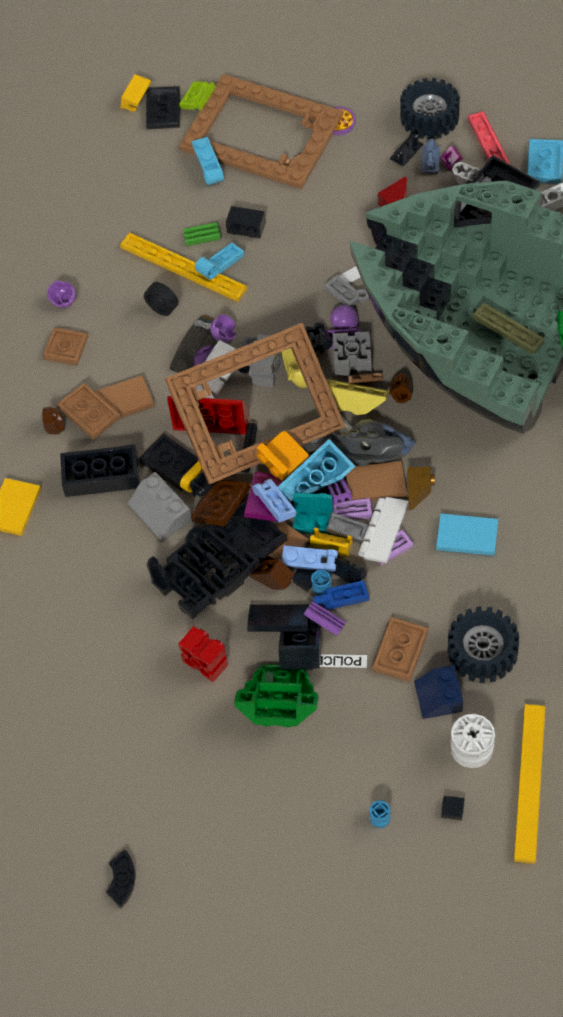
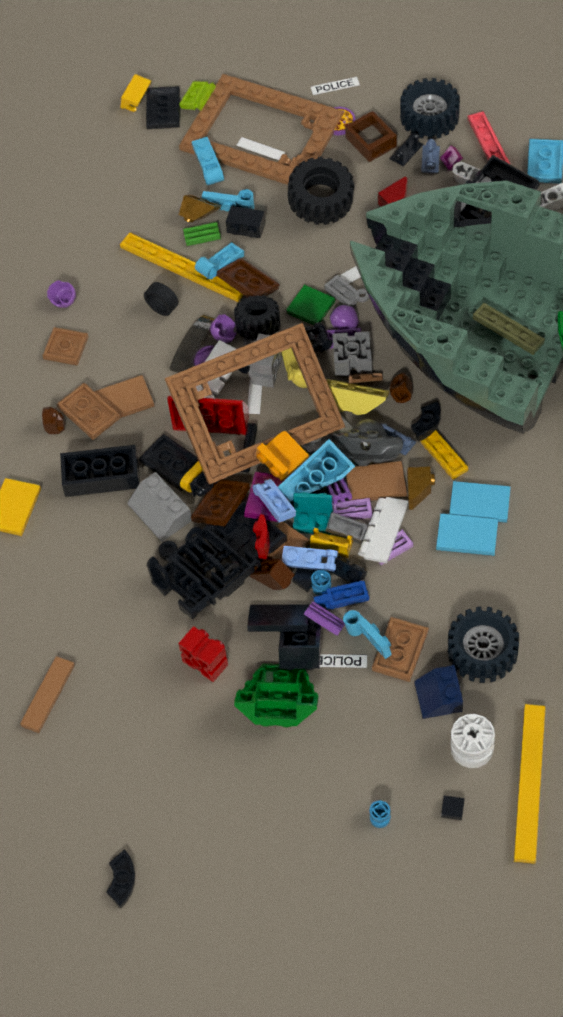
(47, 694): none -> medium nougat tile
(166, 549): none -> black tile
(196, 208): none -> pearl gold slope
(244, 199): none -> medium azure plate
(247, 279): none -> reddish brown tile
(254, 398): none -> white sticker
(256, 316): none -> black tyre
(260, 148): none -> white sticker
(262, 535): none -> red slope
(310, 305): none -> green tile
(320, 172): none -> black tyre
(337, 85): none -> white sticker
(369, 630): none -> medium azure plate
(378, 147): none -> reddish brown window
(428, 421): none -> black tile
(444, 455): none -> yellow tile
(480, 500): none -> medium azure tile

